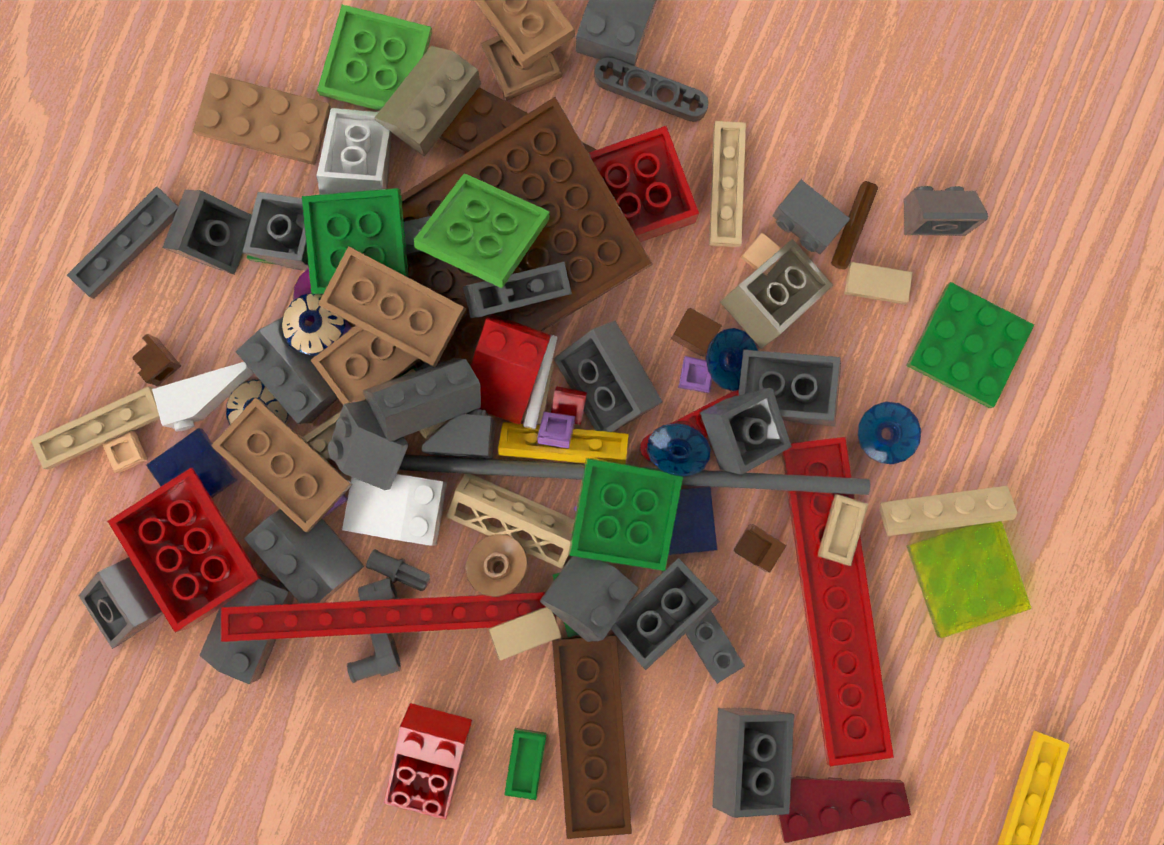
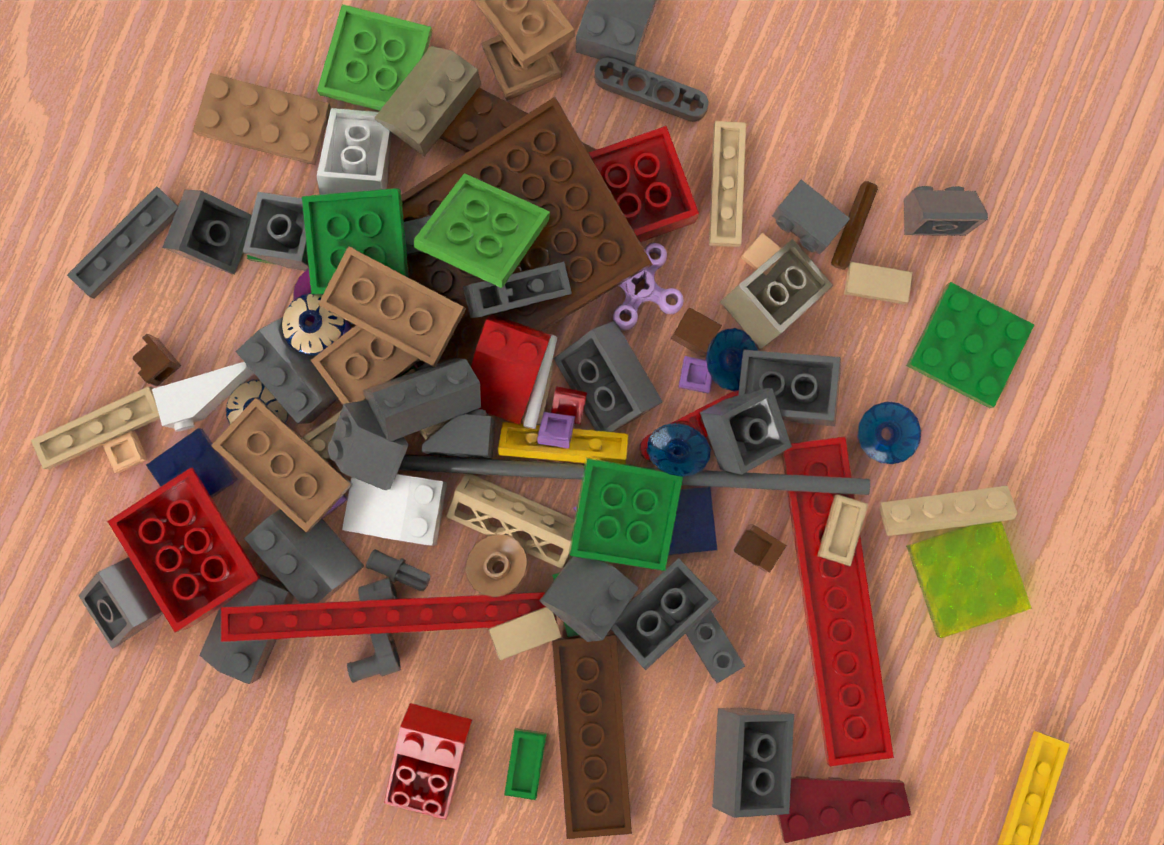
(651, 291): none -> lavender gear

